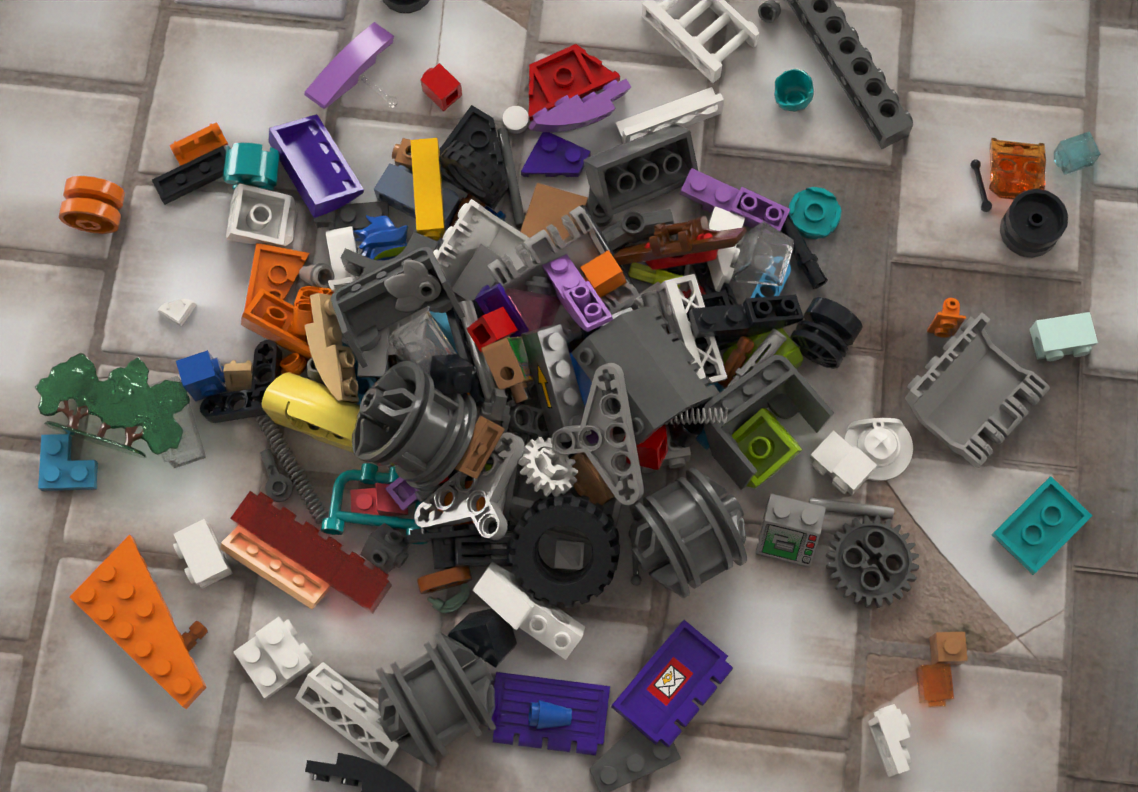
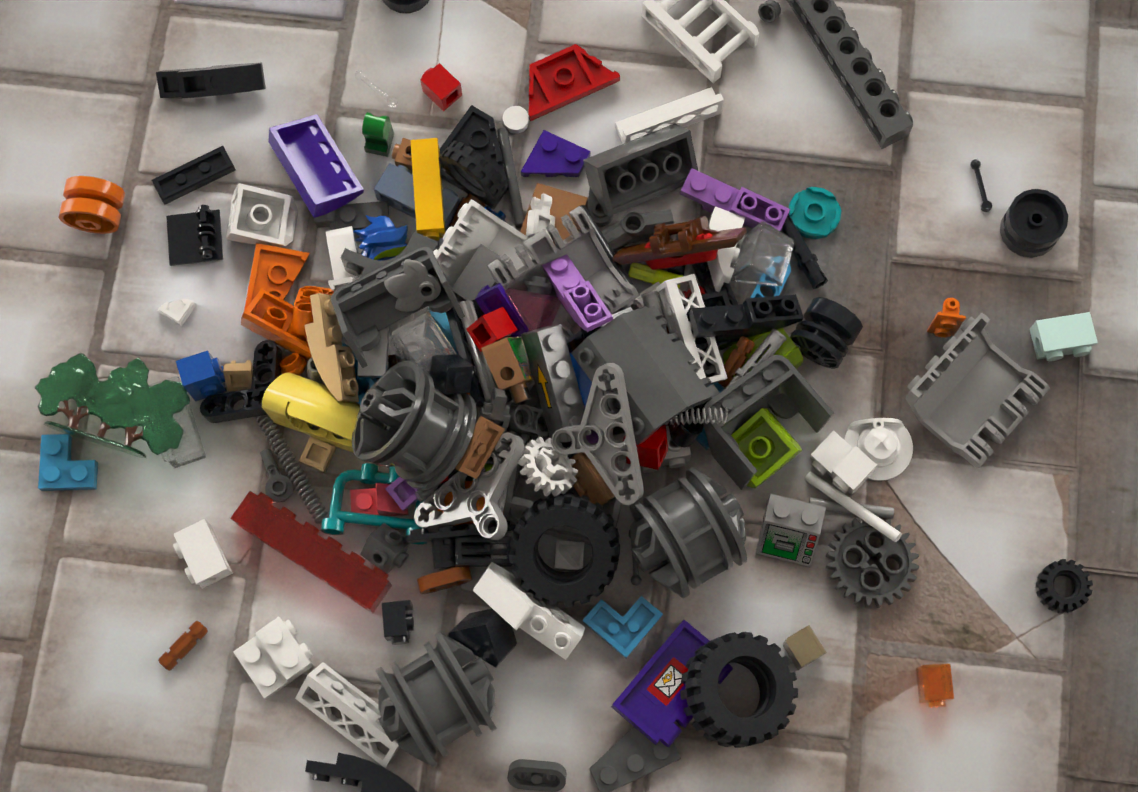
(134, 614): orange wing -> none
(194, 236): none -> black hinge
(198, 144): orange hinge -> none
(211, 80): none -> black slope
(251, 166): teal brick -> none
(275, 567): light nougat plate -> none
(317, 275): light grey cone -> none
(317, 454): none -> tan tile
(348, 65): medium lavender slope -> none
(377, 134): none -> leg
(397, 621): none -> black brick
(453, 603): sand green piece -> none
(512, 706): dark purple hinge -> none
(537, 775): none -> dark grey plate
(539, 216): none -> white plate
(548, 715): blue cone -> none
(578, 113): medium lavender slope -> none
(603, 274): orange brick -> none
(626, 631): none -> dark azure plate
(774, 685): none -> black tyre
(793, 90): teal hair -> none
(803, 647): none -> dark tan piece
(853, 506): none -> white bar
(889, 729): white plate -> none
(948, 648): medium nougat brick -> none
(1016, 167): clear orange slope -> none
(1041, 525): teal plate -> none
(1076, 153): clear light blue brick -> none
(1079, 579): none -> black tyre

